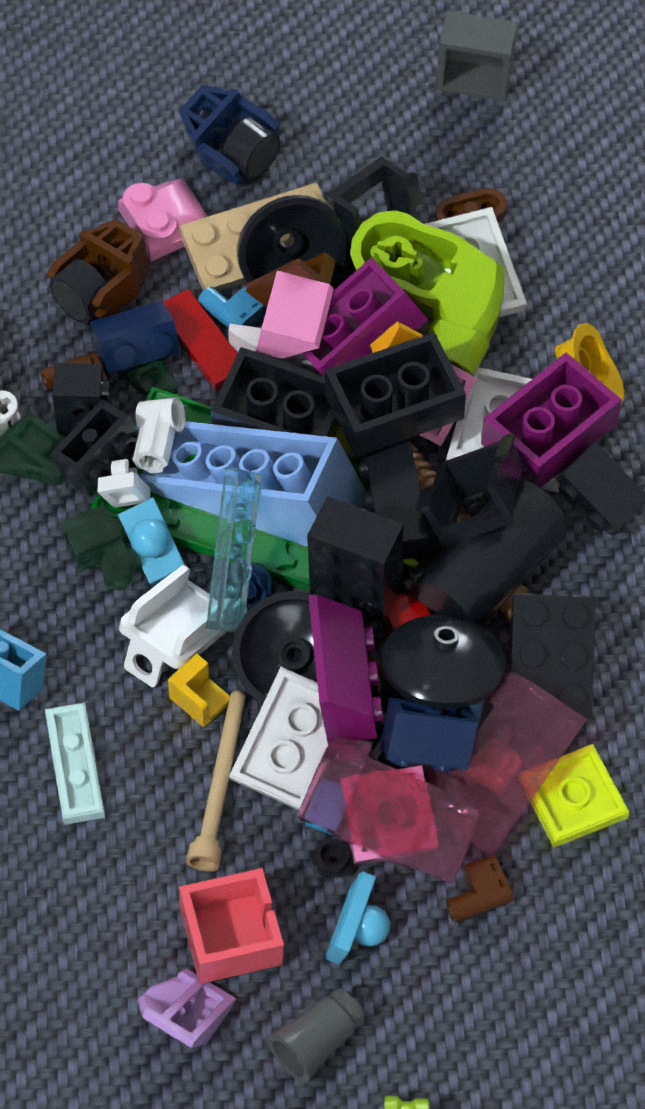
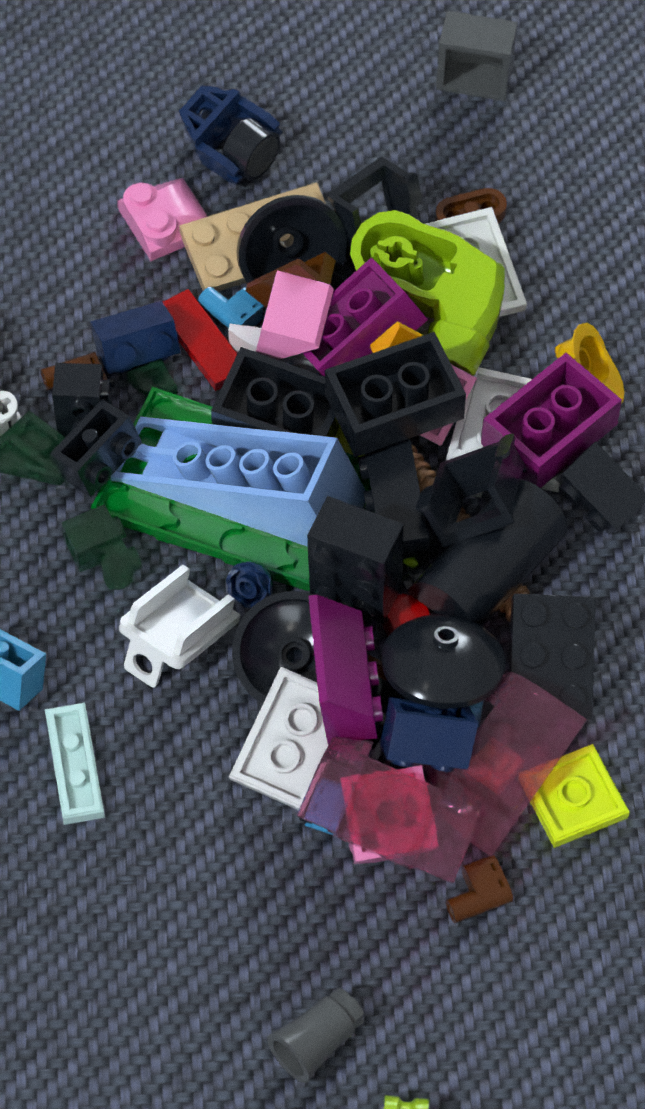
(108, 250): reddish brown piece -> none
(123, 486): white tile -> none
(151, 540): medium azure tile -> none
(157, 426): white piece -> none
(186, 1008): lavender slope -> none
(196, 692): yellow panel -> none
(205, 852): tan piece -> none
(227, 928): coral piece -> none
(233, 549): clear light blue plate -> none
(332, 848): black plate -> none
(358, 921): medium azure tile -> none

